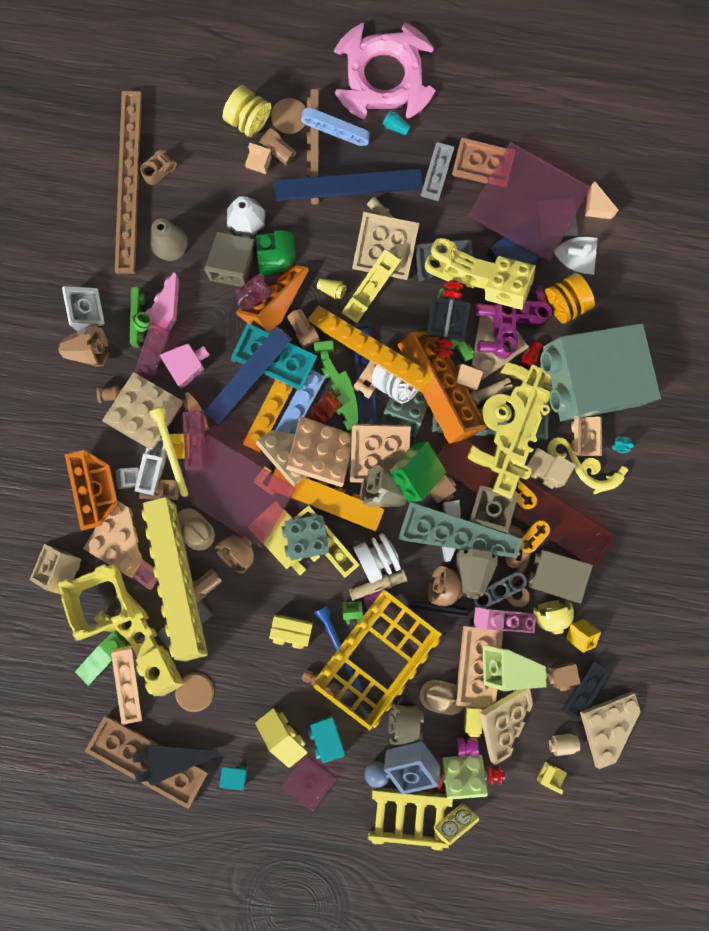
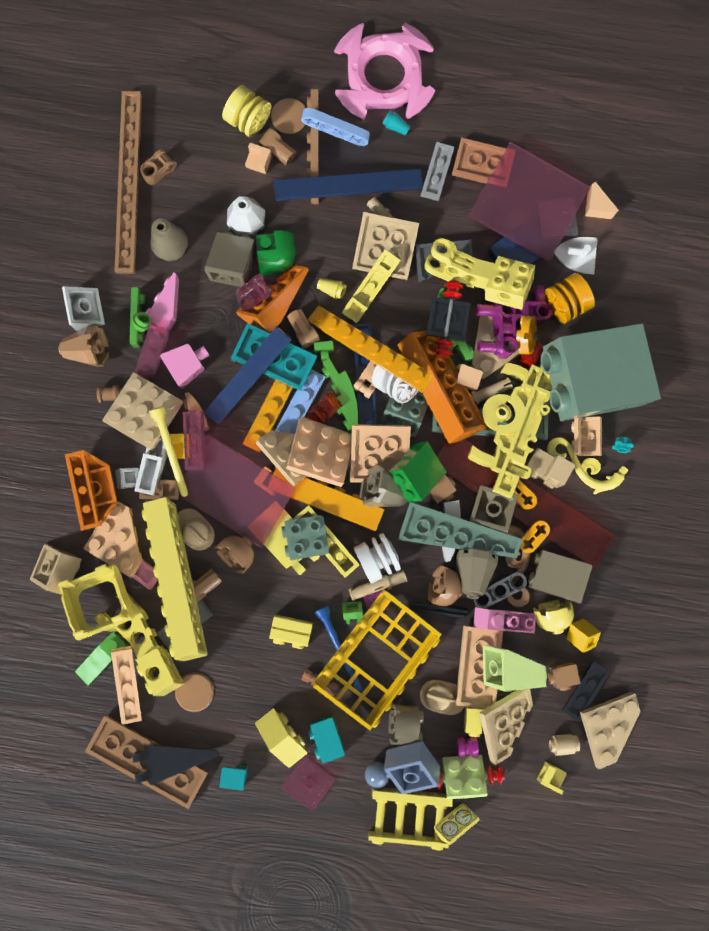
(526, 335): none -> light orange plate

